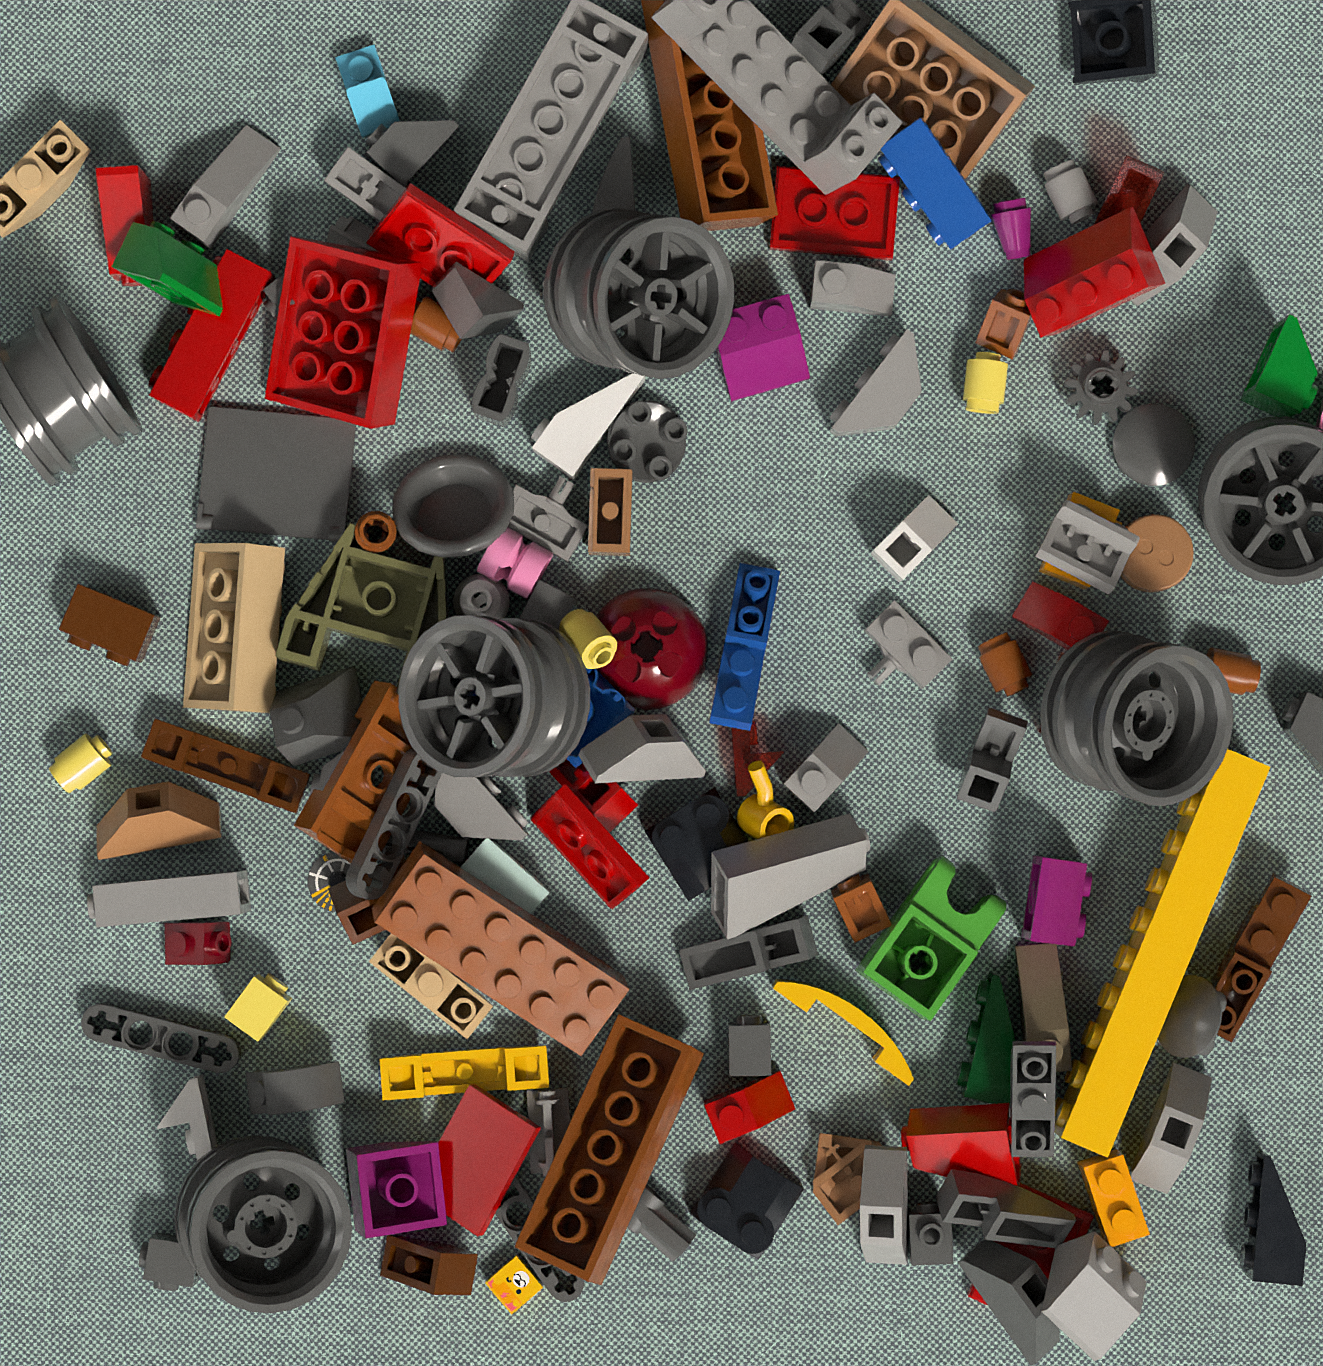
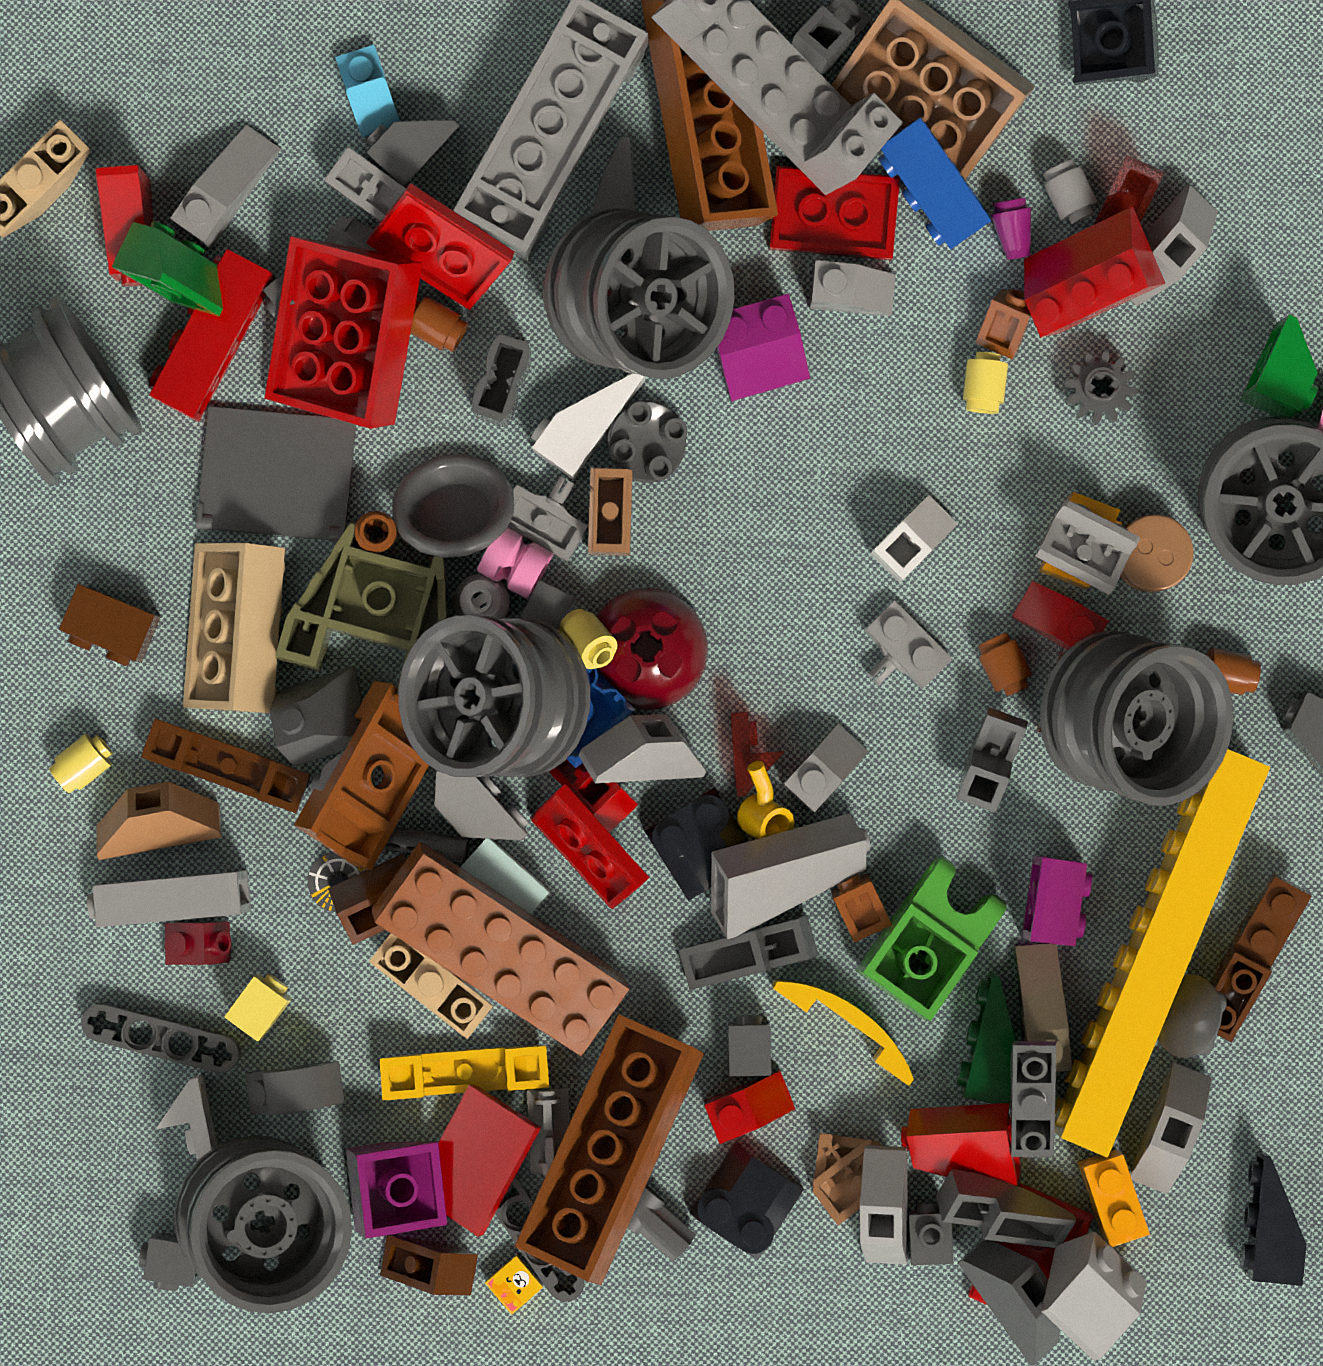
(389, 820): dark grey beam -> none
(474, 303): dark grey slope -> none
(744, 647): blue slope -> none
(883, 392): light grey slope -> none
(1153, 444): dark grey dish -> none

